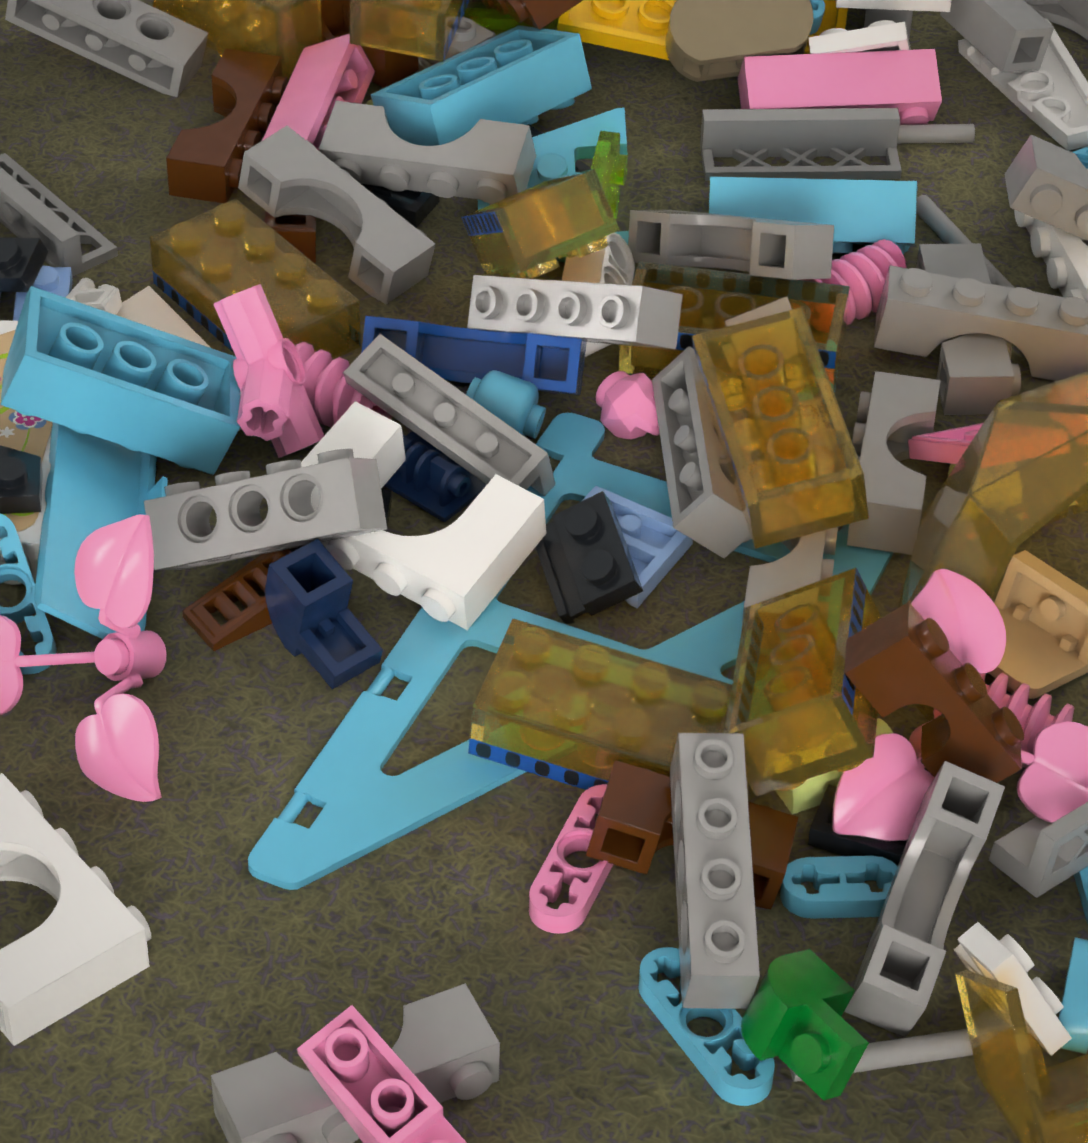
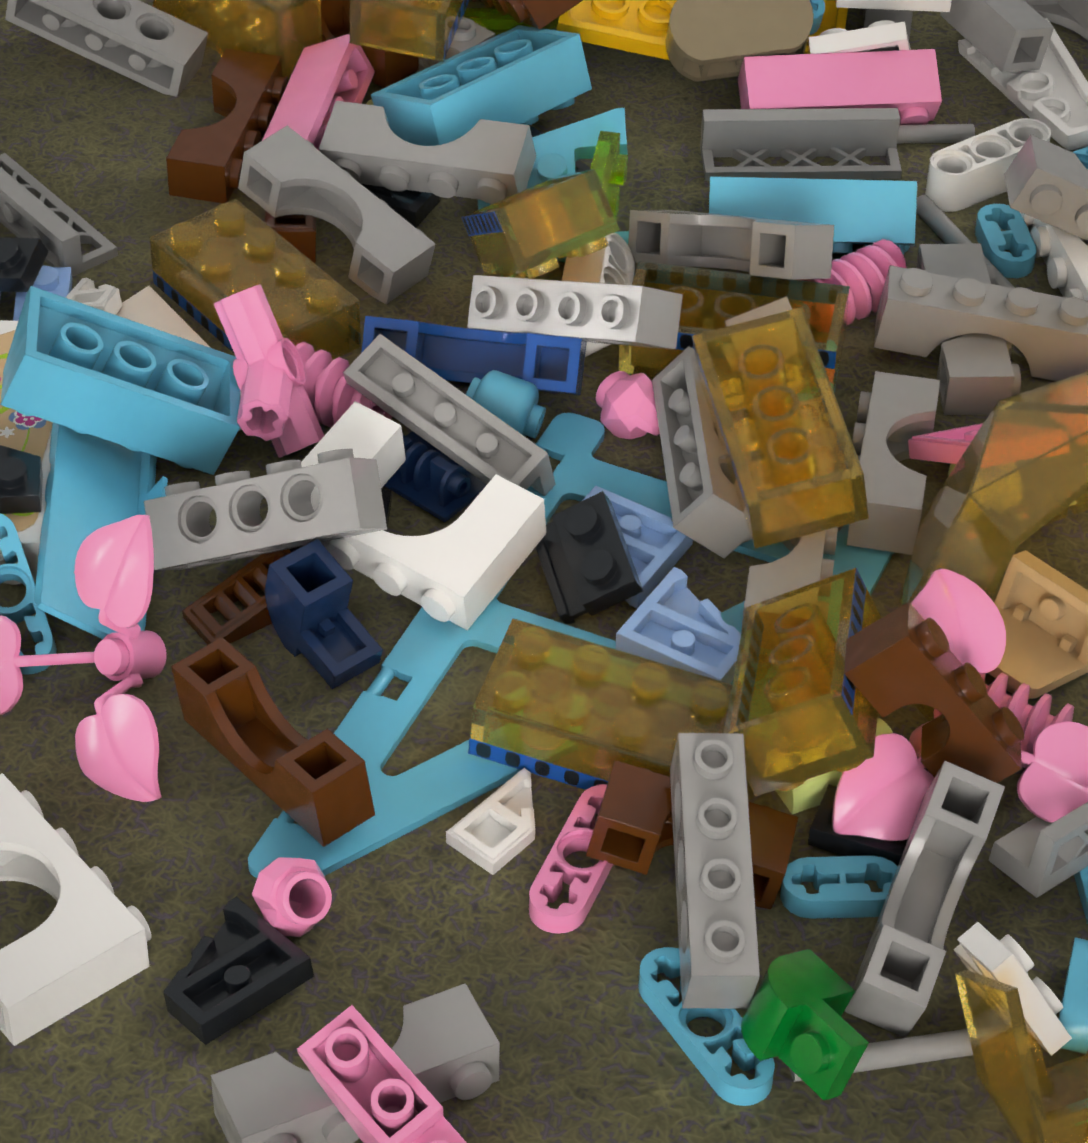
(235, 974): none -> black wing
(292, 895): none -> bright pink rock
(312, 780): none -> reddish brown arch
(497, 826): none -> white tile
(681, 631): none -> light blue wing
(976, 166): none -> white beam
(1015, 238): none -> medium azure beam

